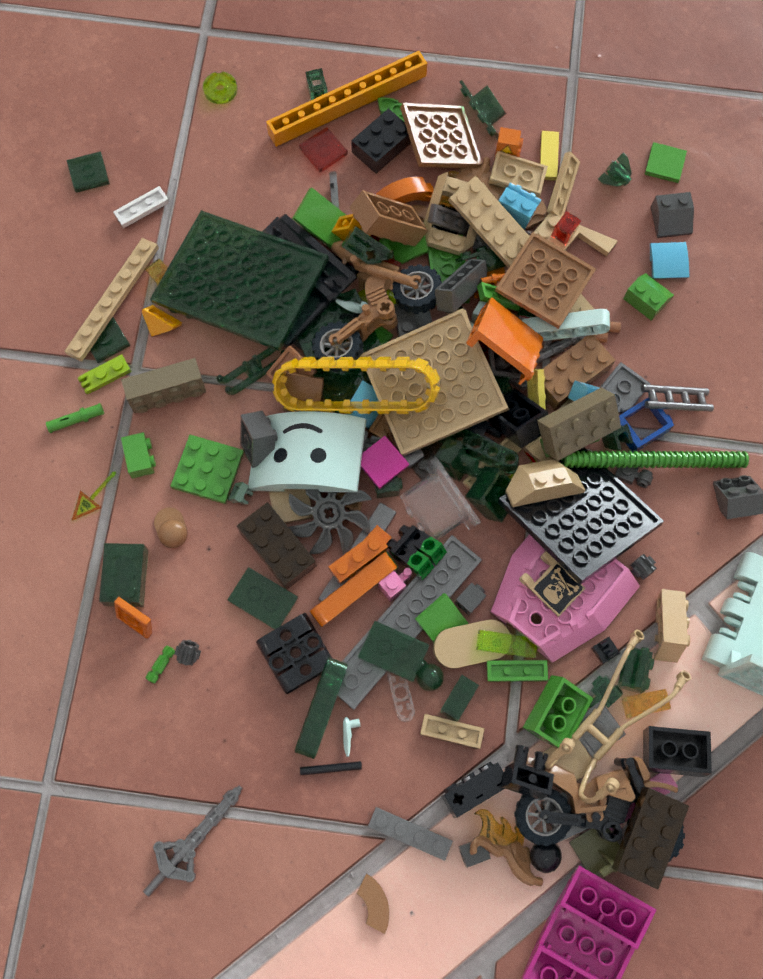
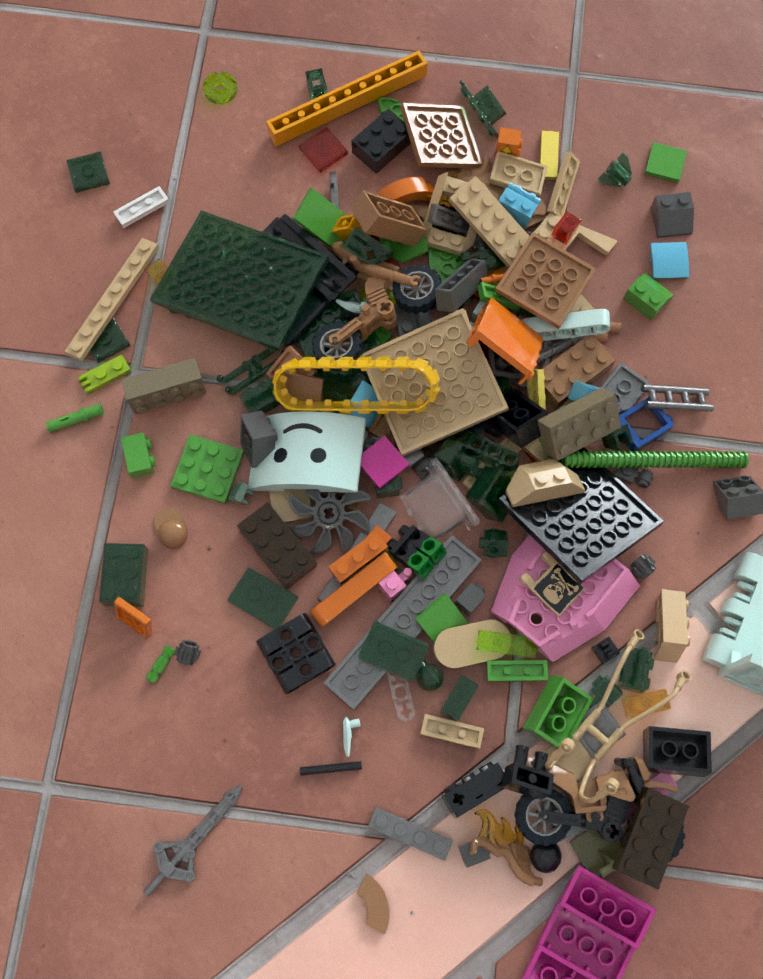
(85, 504): clear neon green piece -> none
(159, 321): light orange slope -> none
(259, 397): none -> clear green brick
(321, 707): clear green beam -> none
(494, 543): none -> clear green brick

